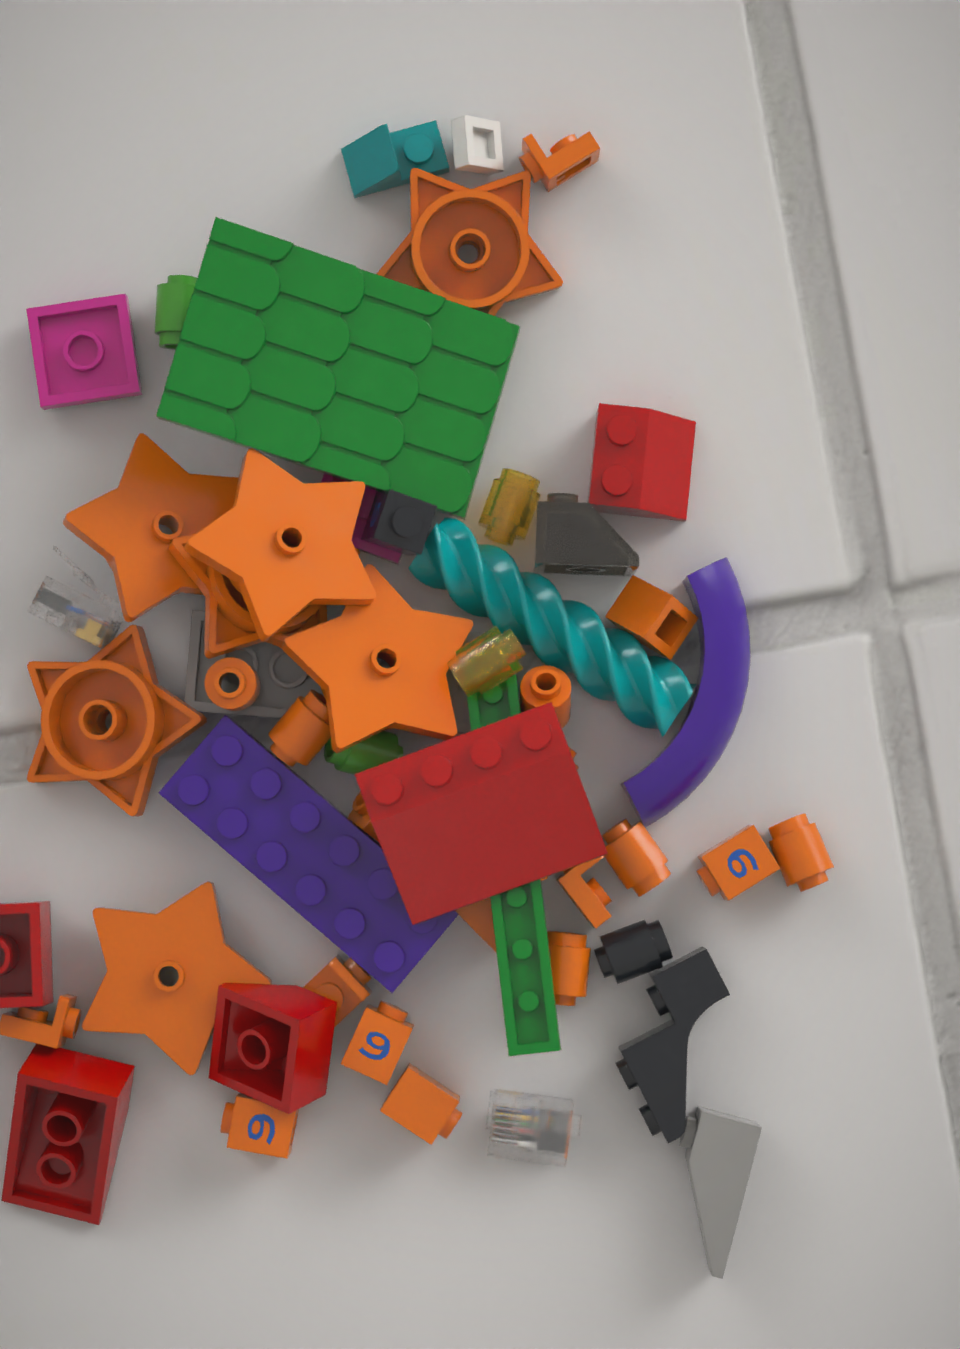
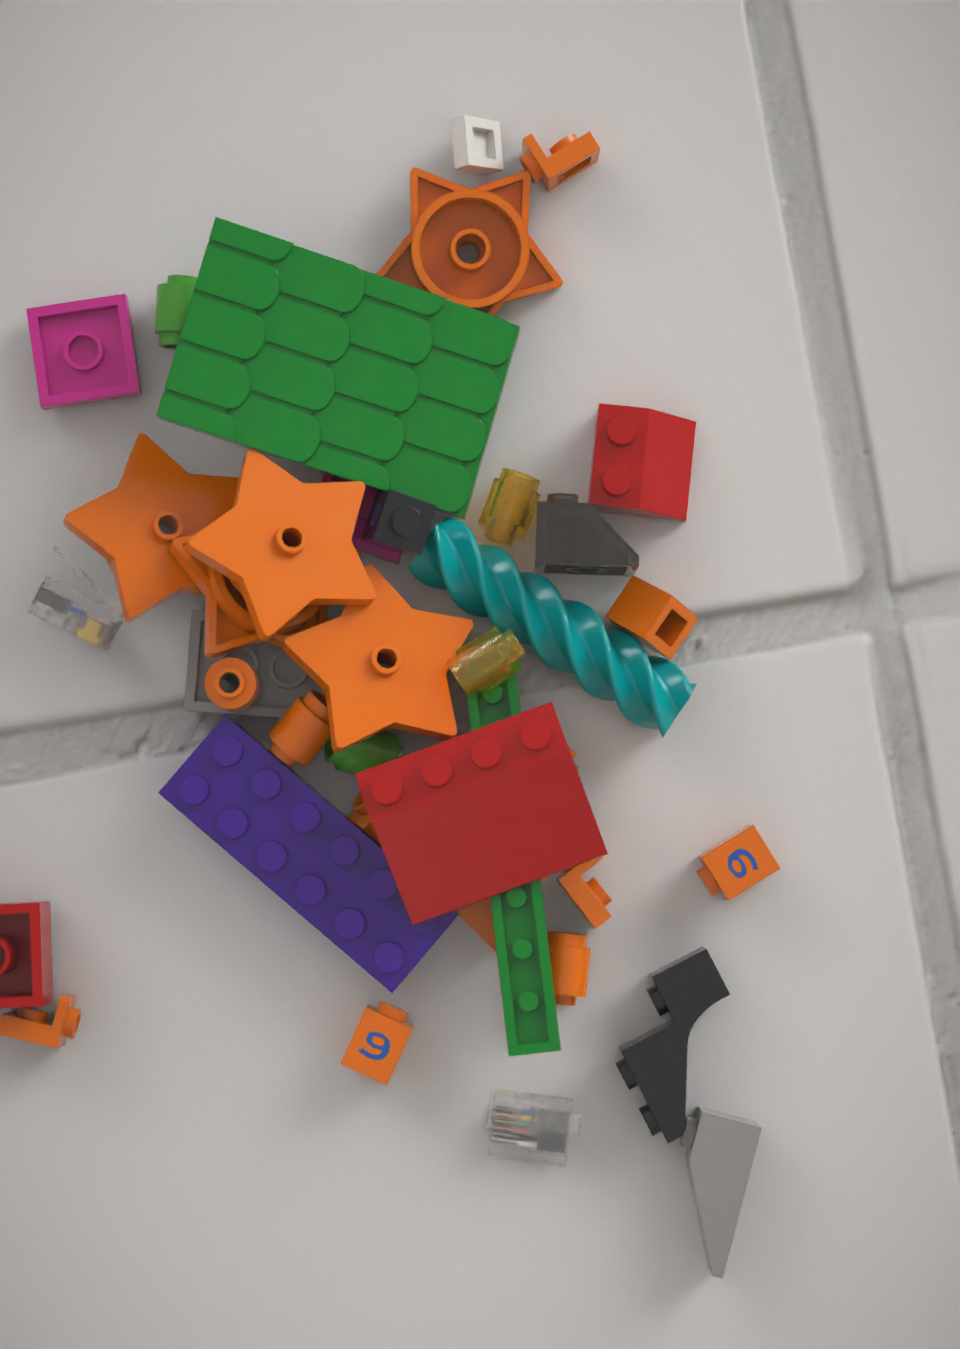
(66, 1132): red slope -> none
(74, 712): orange plate -> none
(139, 947): orange plate -> none
(258, 1127): orange brick -> none
(273, 1043): red slope -> none
(342, 983): orange bracket -> none
(385, 158): teal slope -> none
(422, 1105): orange brick -> none
(547, 685): orange brick -> none
(633, 951): black brick -> none
(635, 857): orange brick -> none
(715, 702): dark purple brick -> none
(800, 852): orange brick -> none

